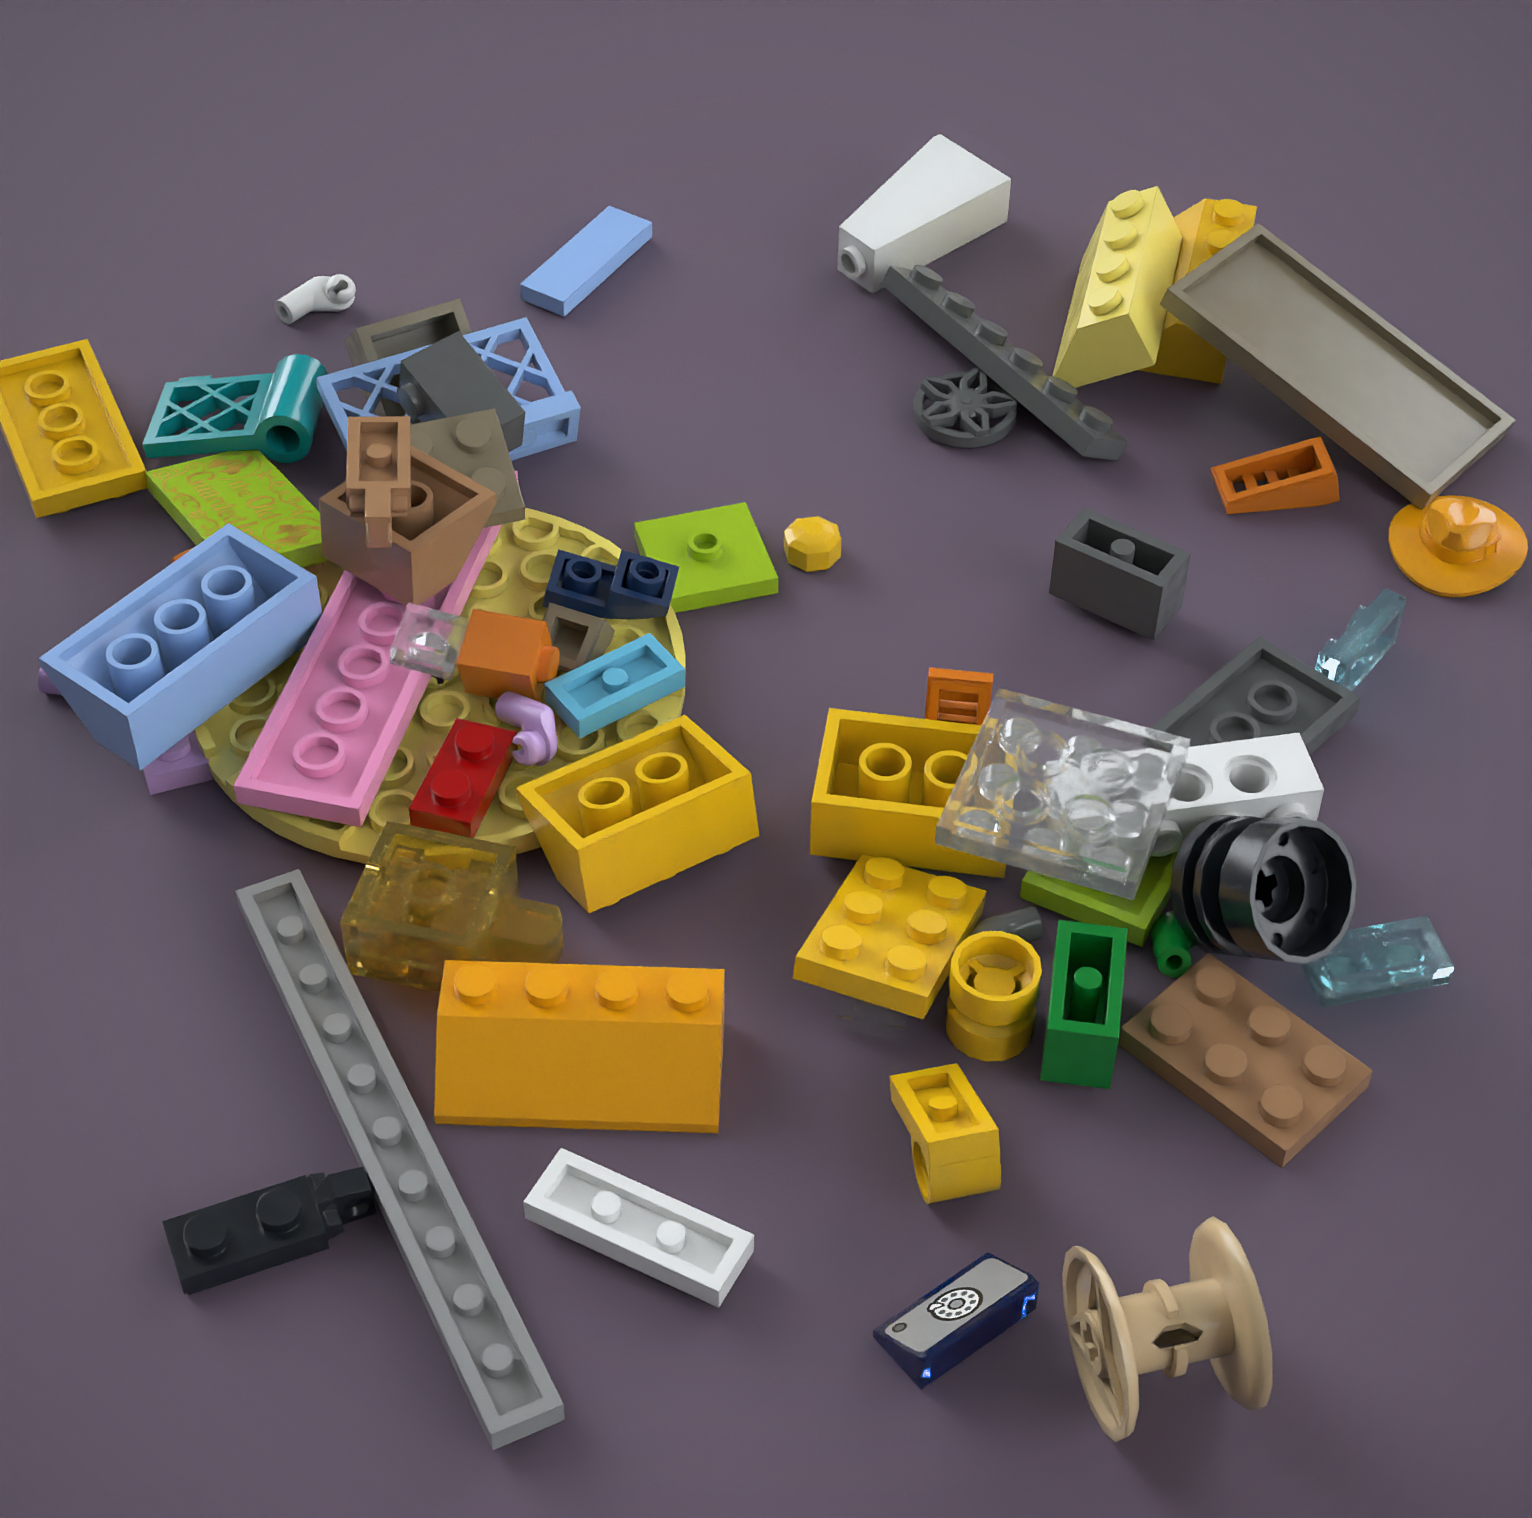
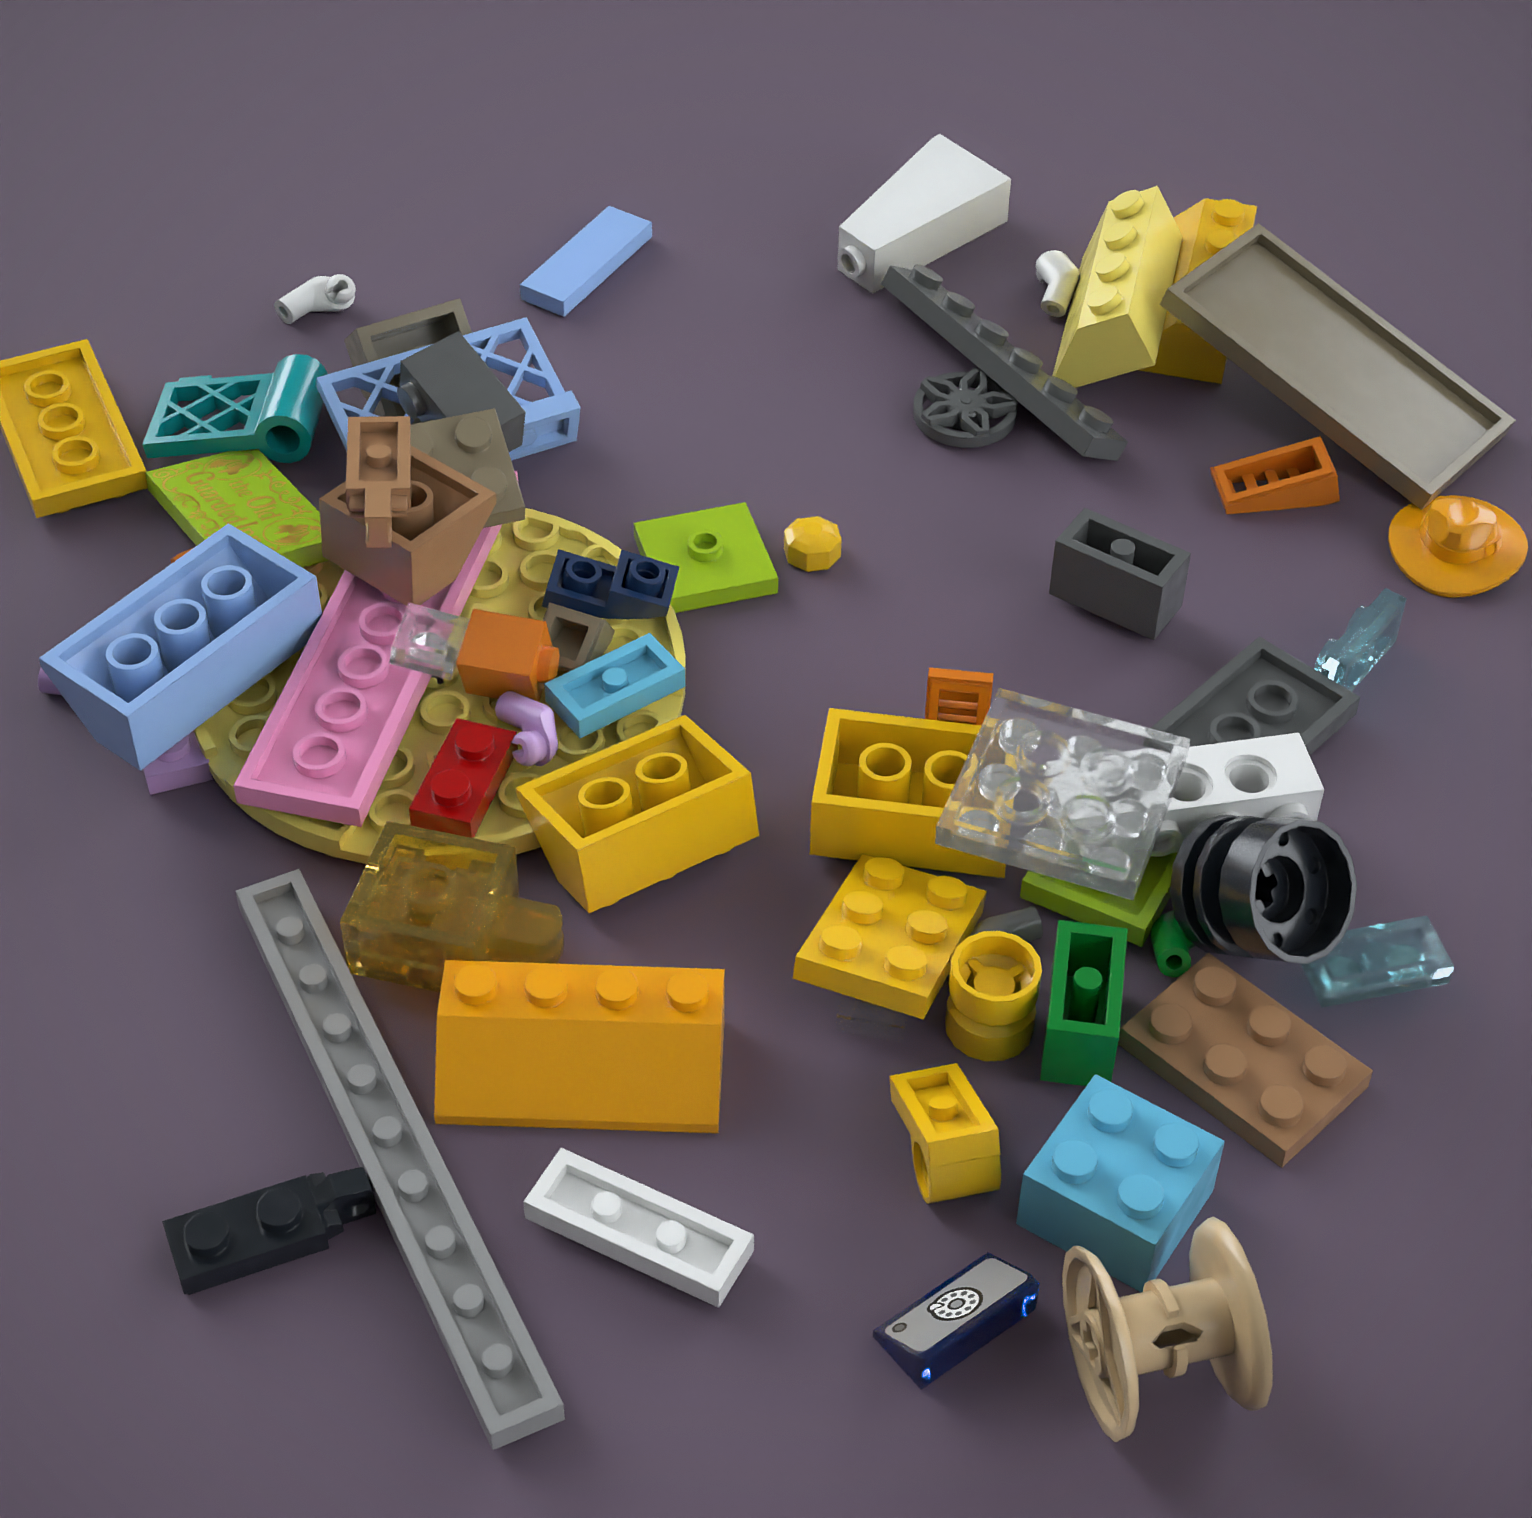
(1062, 279): none -> white arm
(1119, 1181): none -> medium azure brick

